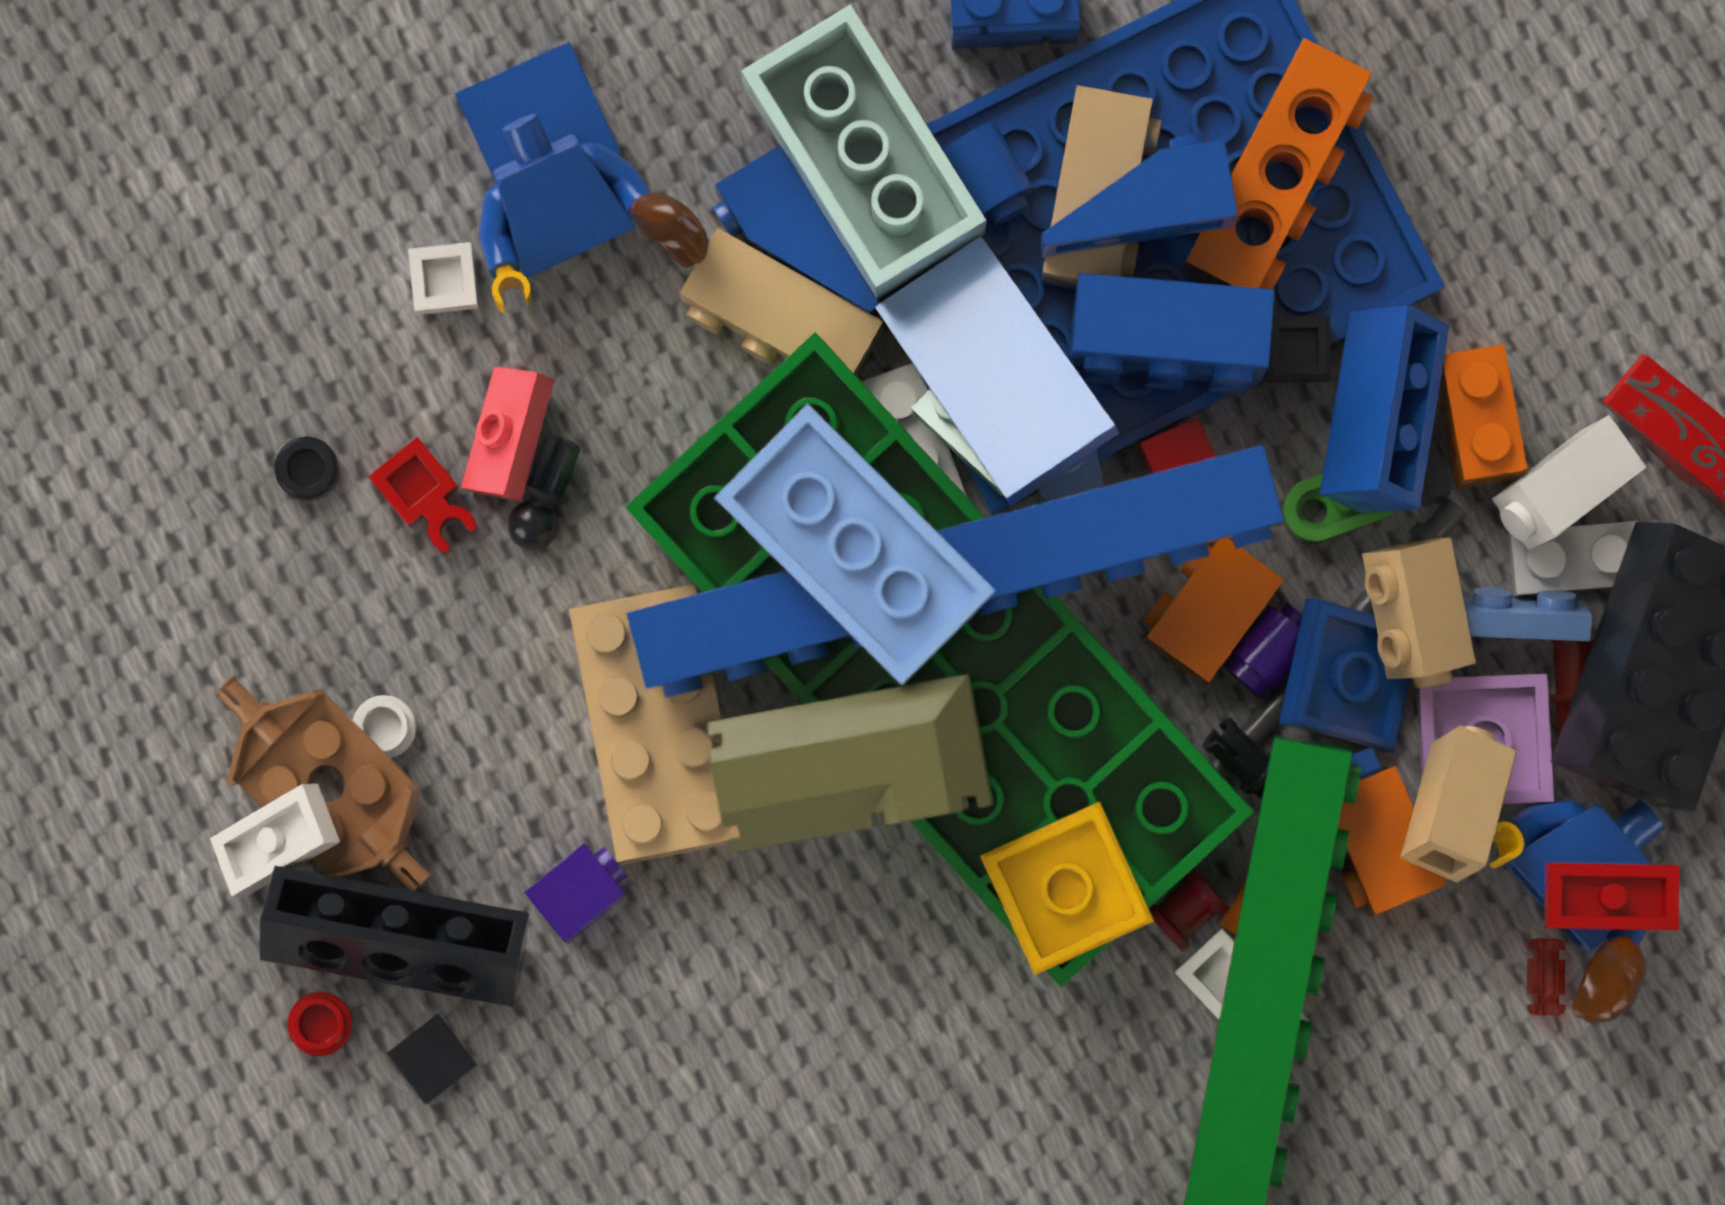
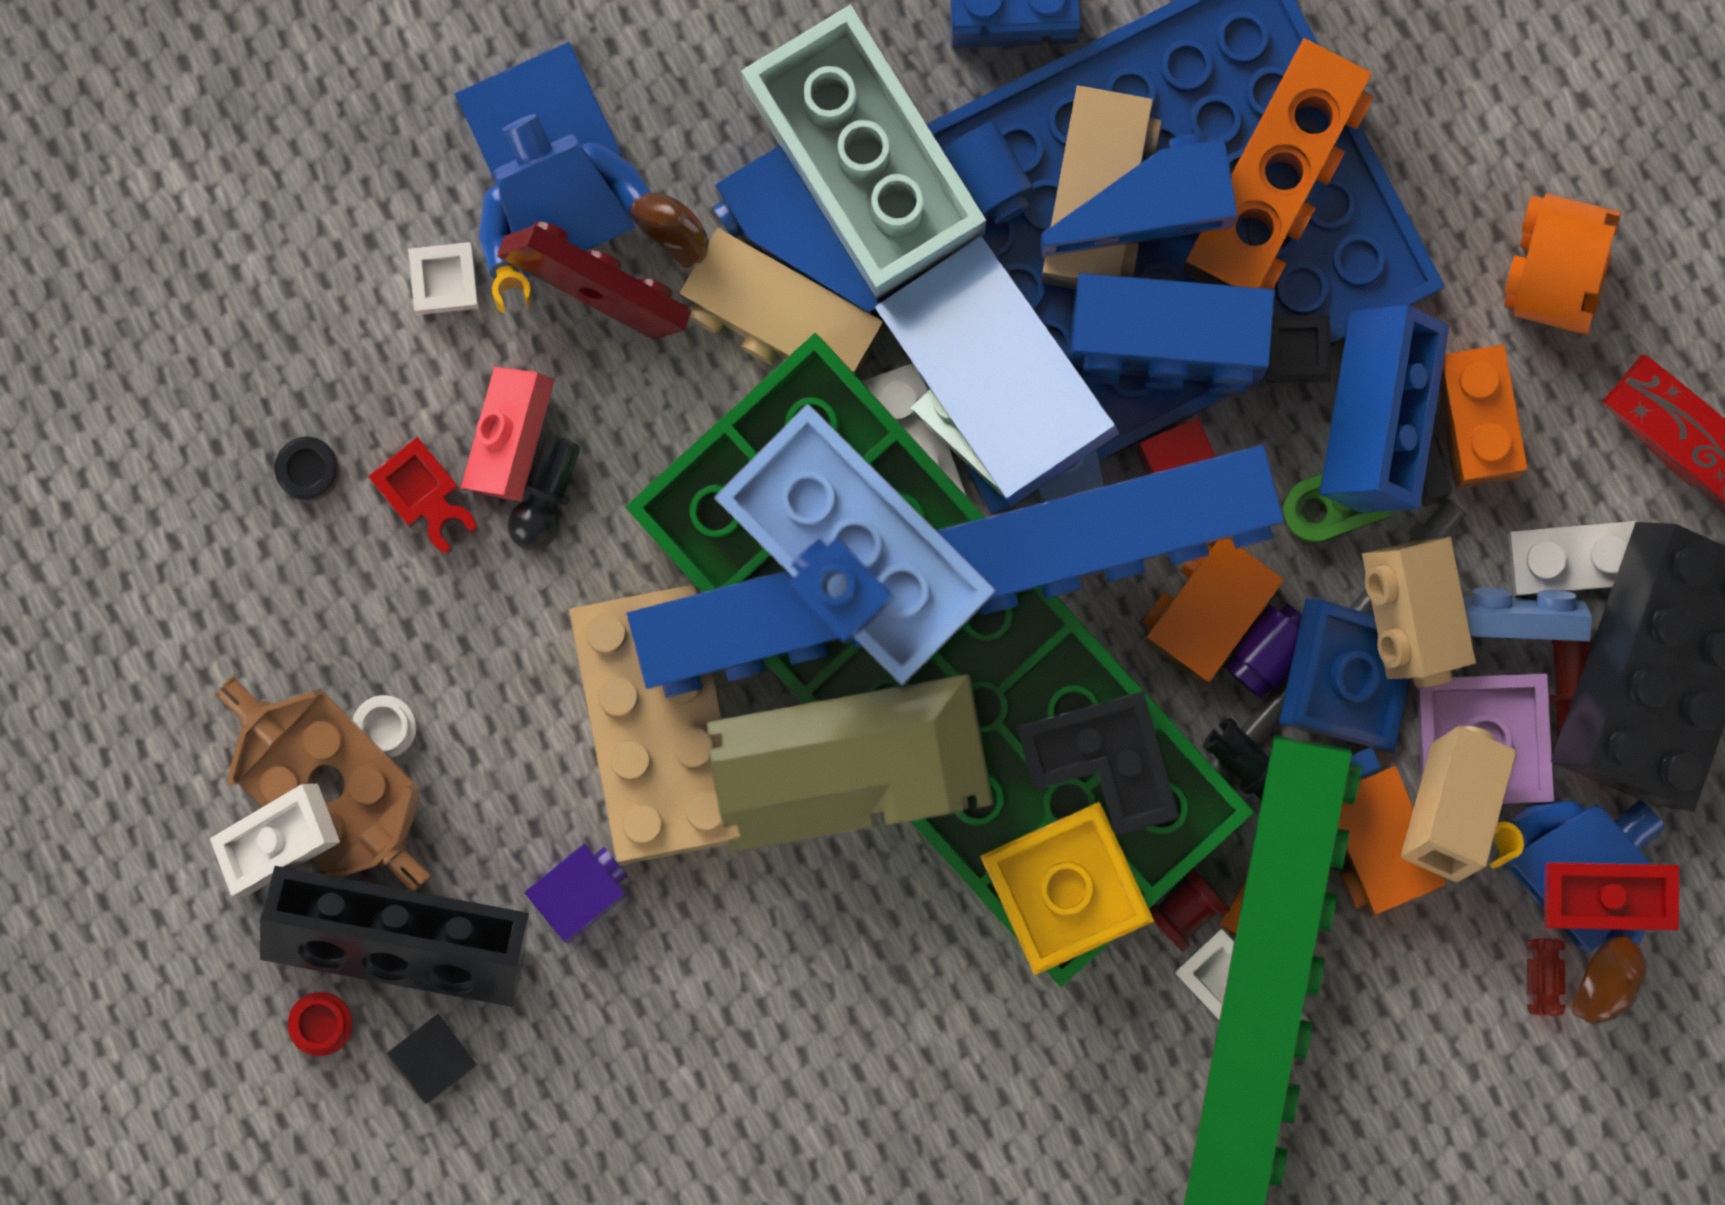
(595, 280): none -> dark red tile
(857, 606): none -> blue brick
(1115, 742): none -> black plate
(1564, 262): none -> orange brick
(1568, 483): white brick -> none

